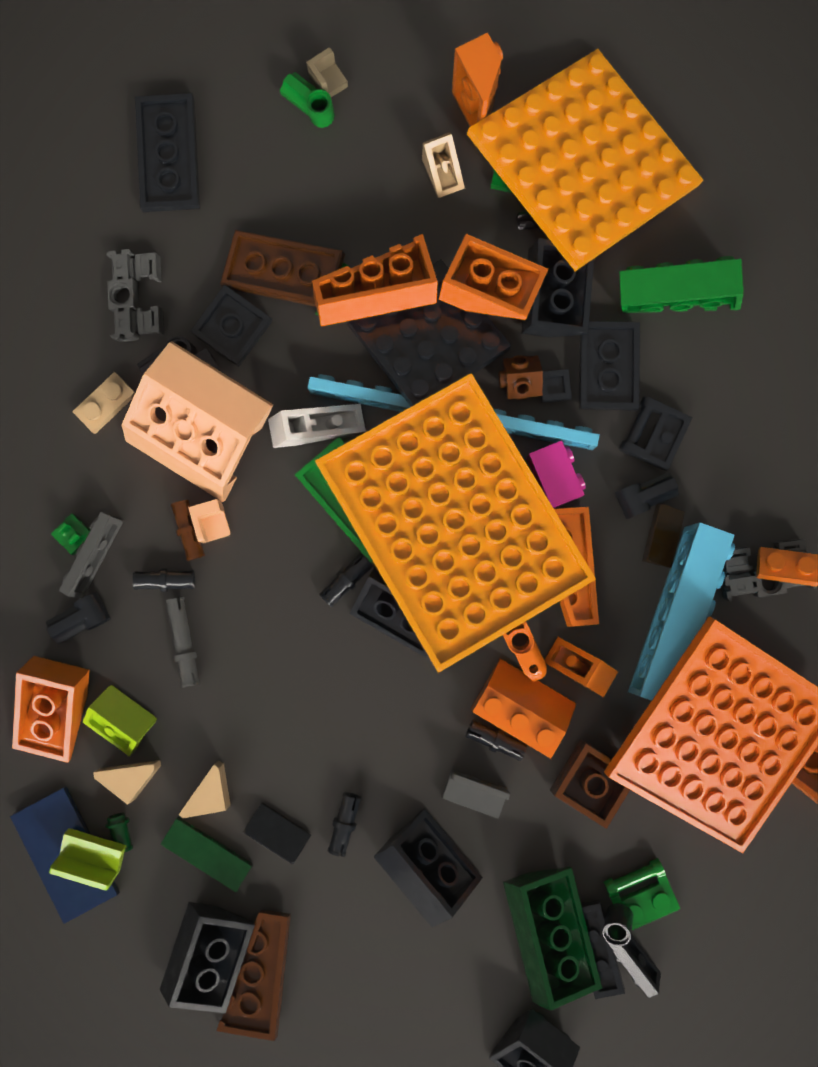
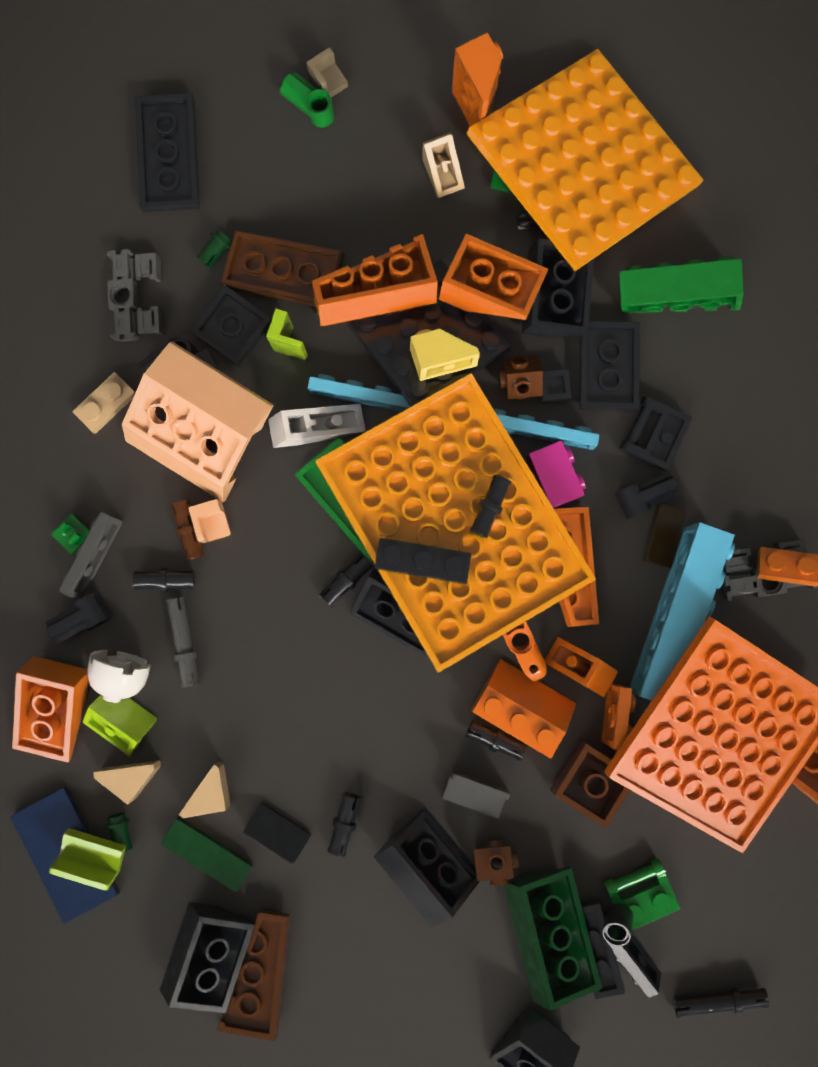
(117, 675): none -> white cylinder
(214, 249): none -> dark green pin
(279, 336): none -> lime panel
(423, 561): none -> black plate
(441, 353): none -> light yellow slope
(487, 871): none -> reddish brown brick
(490, 506): none -> black pin
(618, 705): none -> orange plate
(732, 1001): none -> black pin

